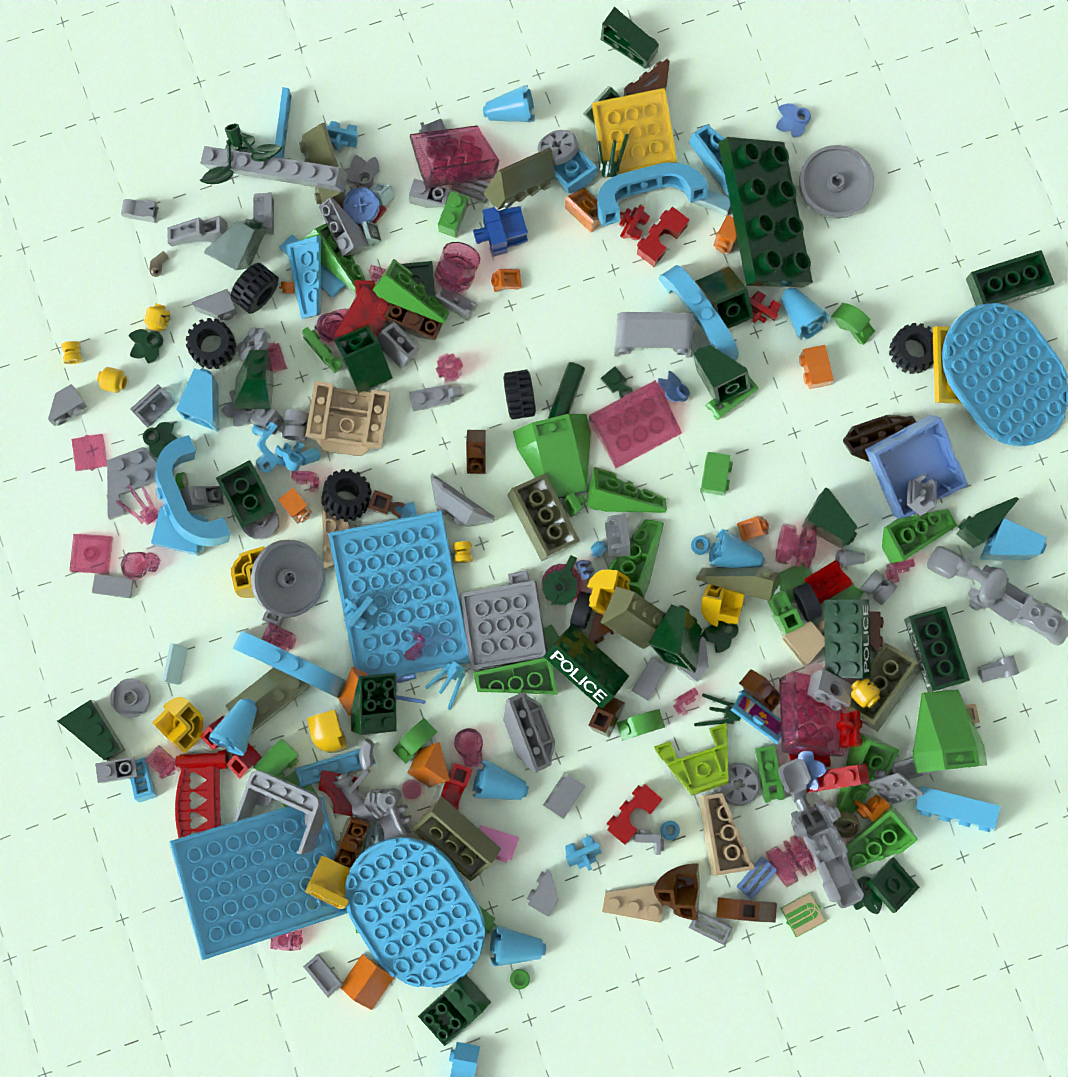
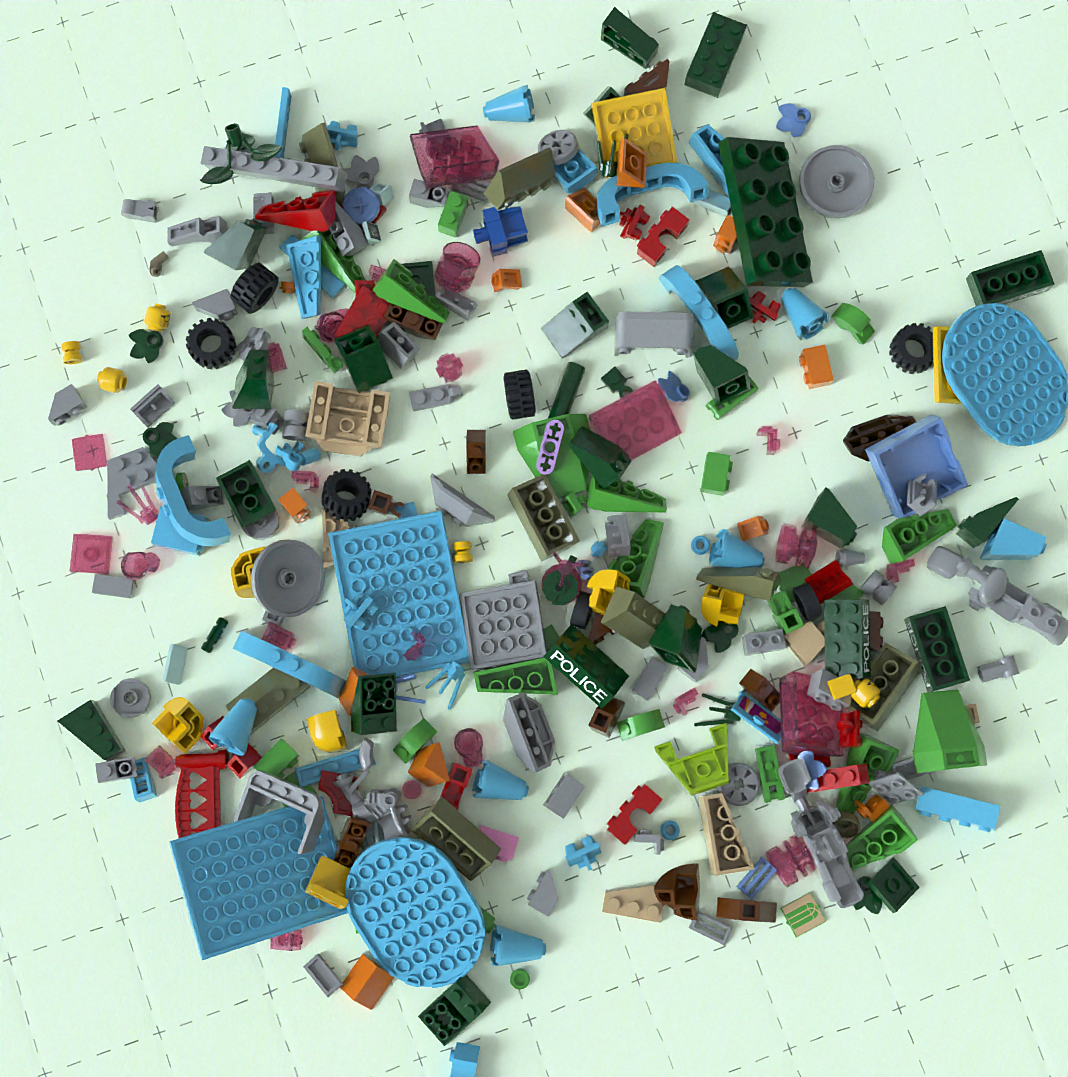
(201, 400): medium azure slope -> none
(214, 635): none -> dark green axle
(310, 214): none -> red wedge
(548, 431): none -> lavender beam
(565, 567): none -> clear pink plant
(575, 325): none -> slope
(600, 456): none -> dark green slope
(631, 165): none -> orange slope
(715, 54): none -> dark green brick
(763, 642): none -> light grey brick
(773, 443): none -> clear pink bracket
(842, 686): none -> yellow slope

